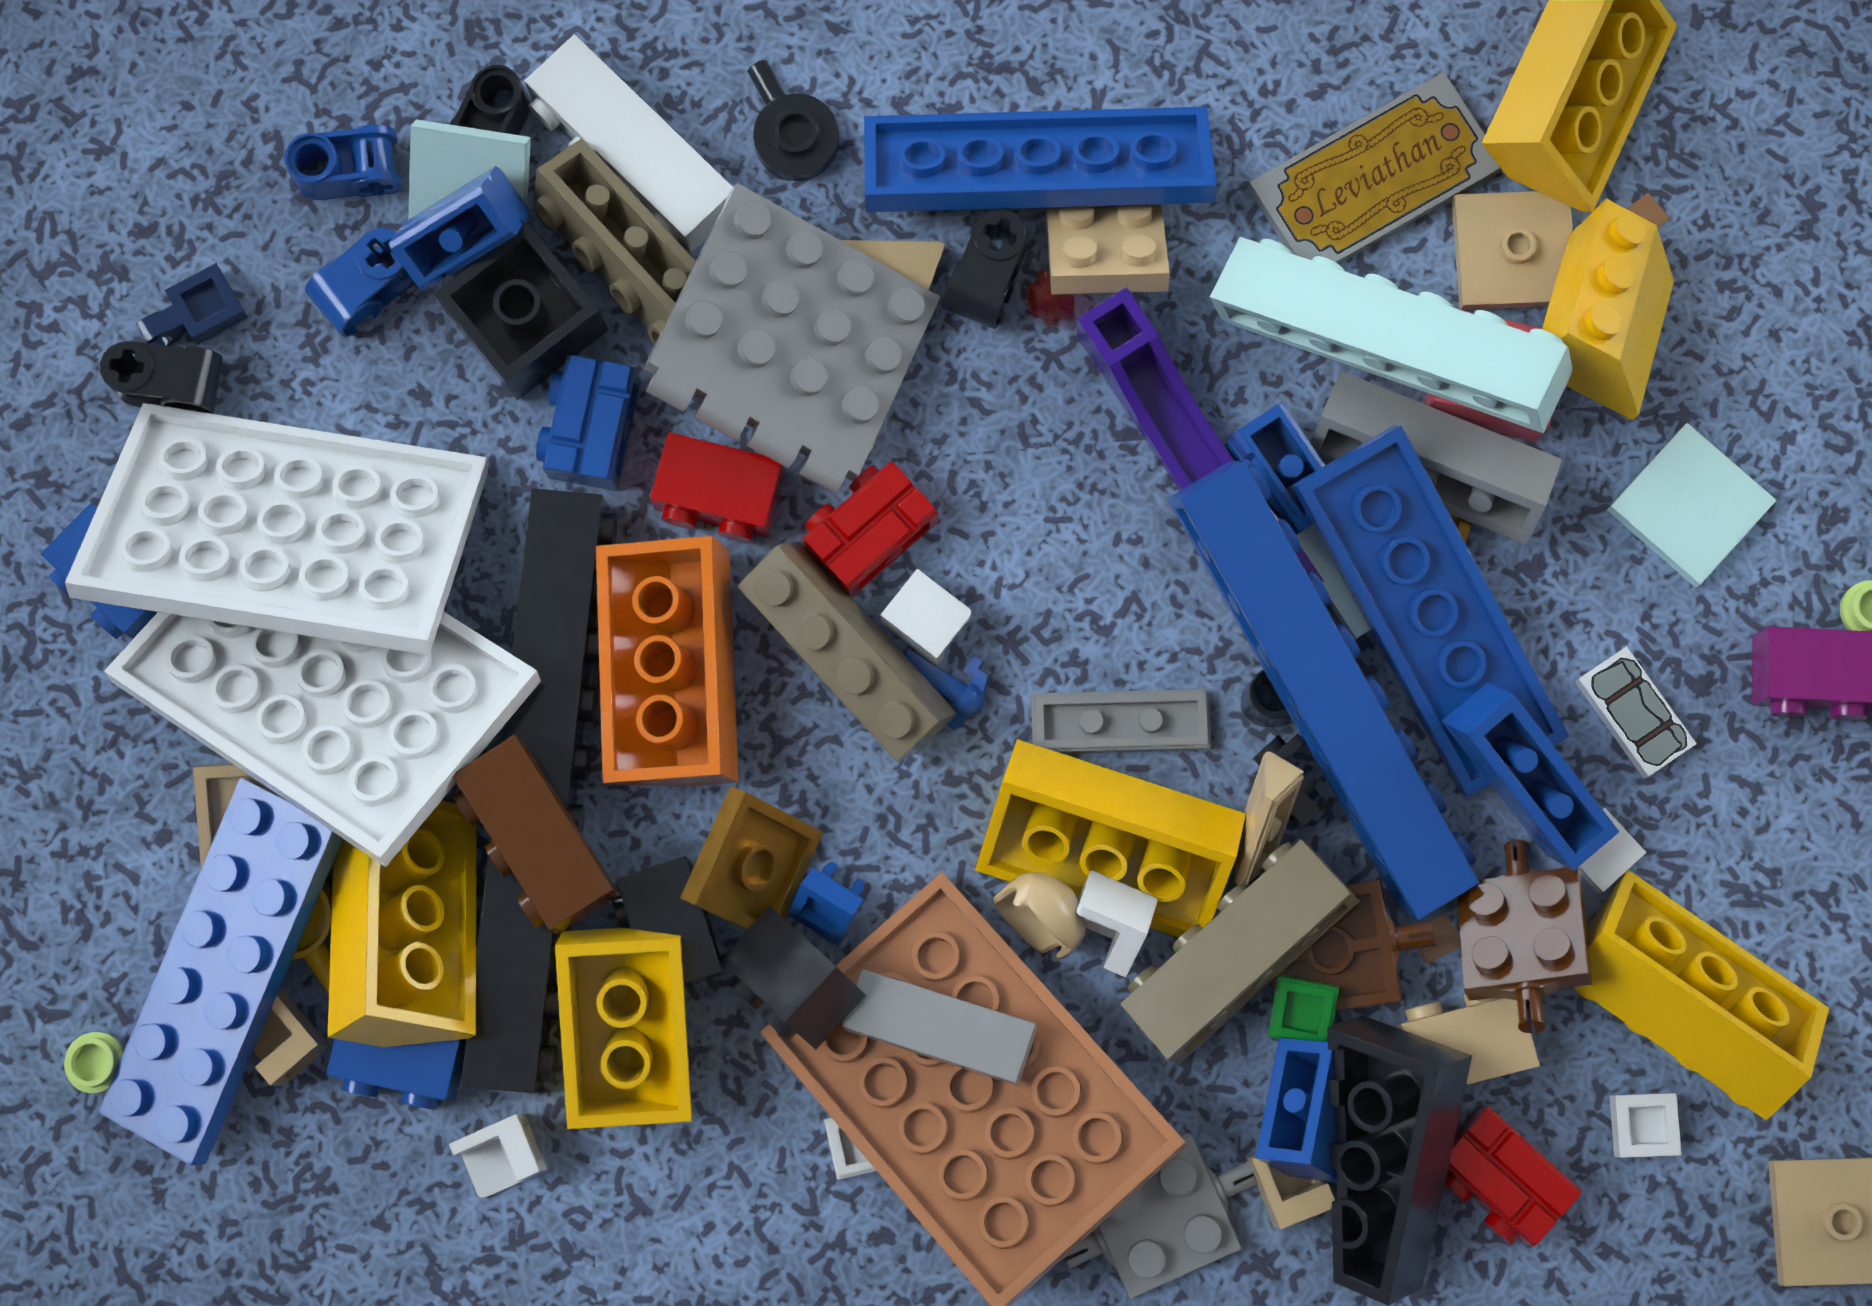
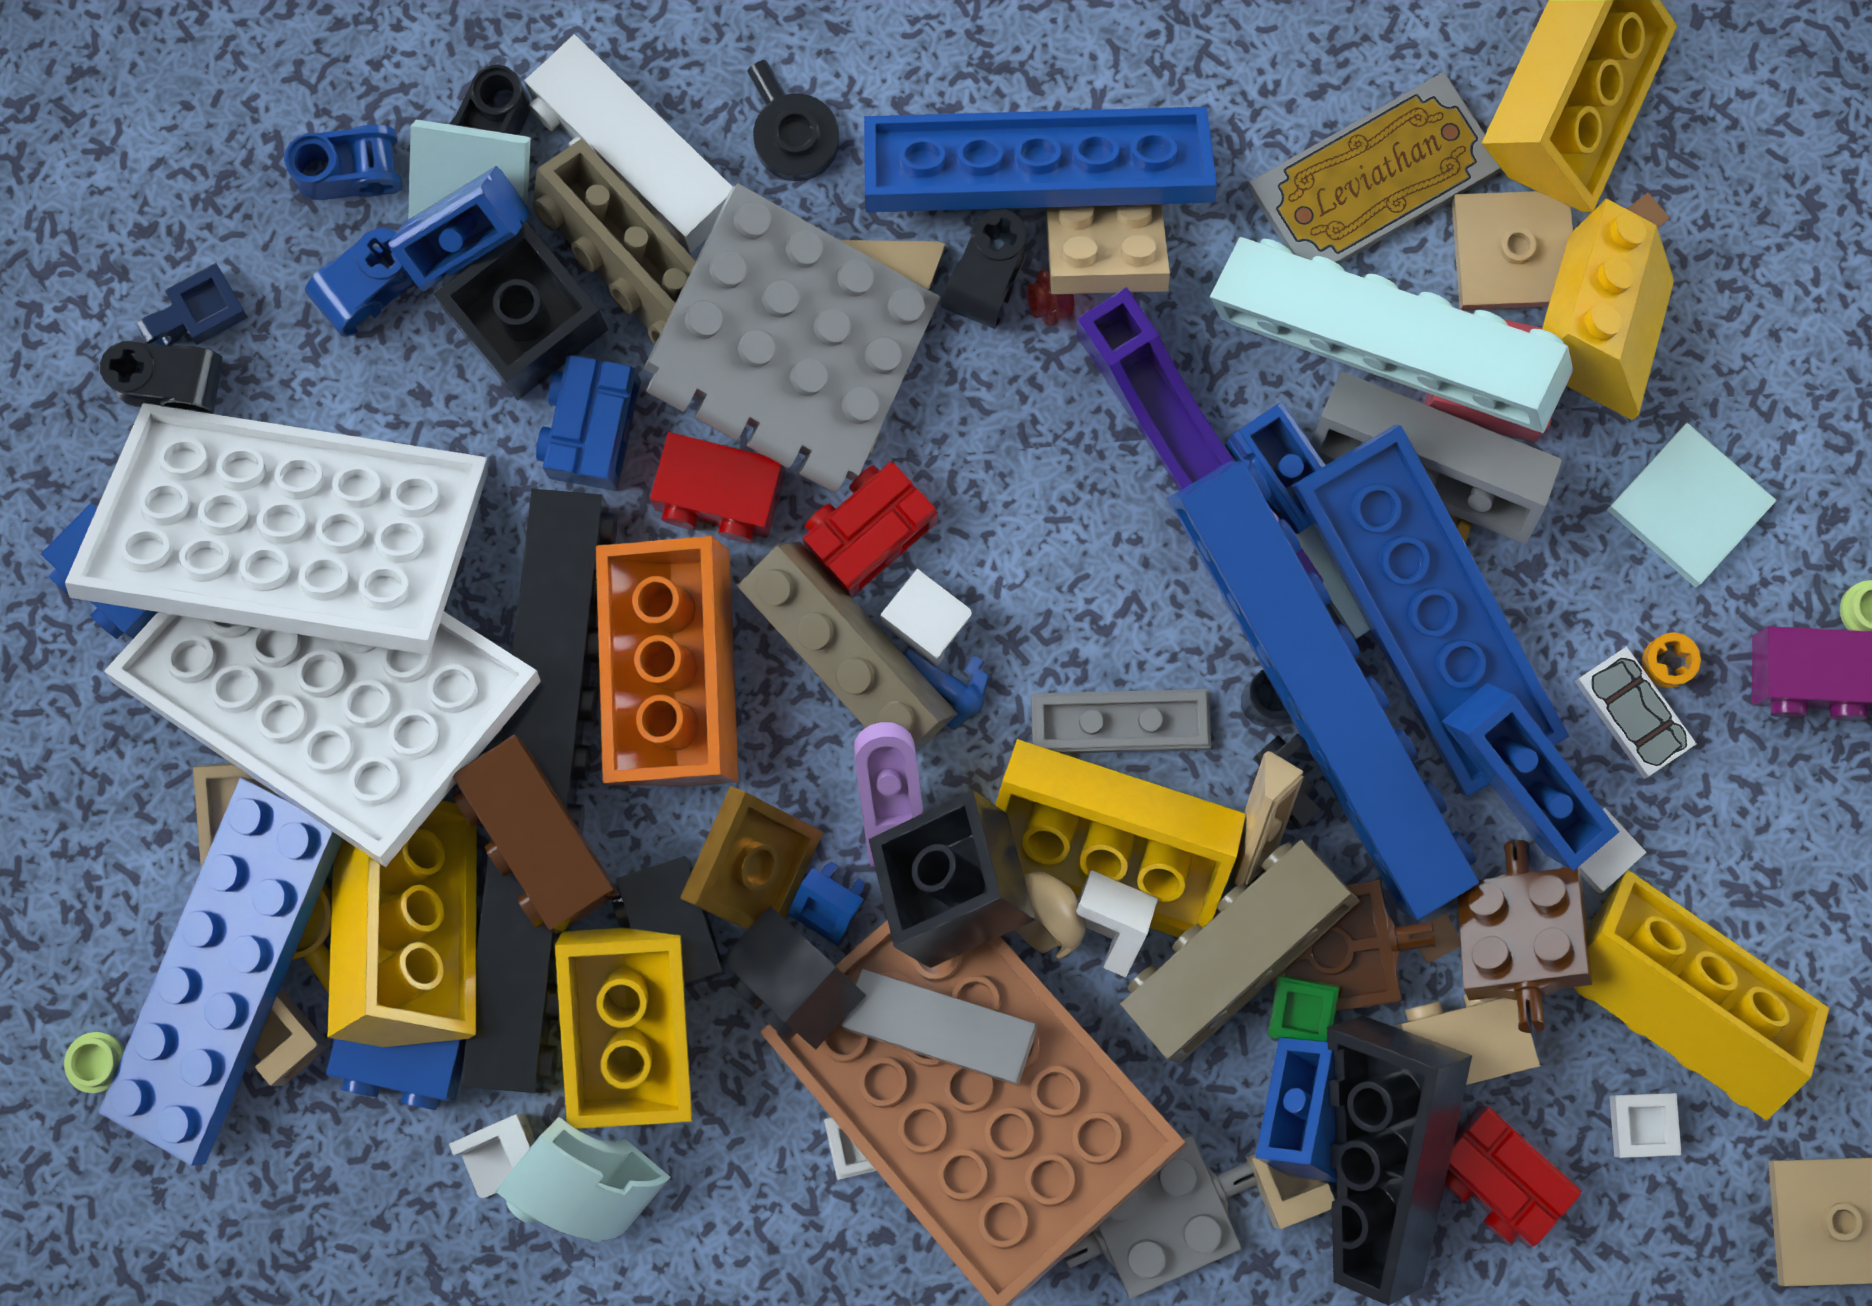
(581, 1183): none -> light aqua brick
(886, 778): none -> lavender plate
(951, 879): none -> black brick
(1683, 647): none -> light orange bush

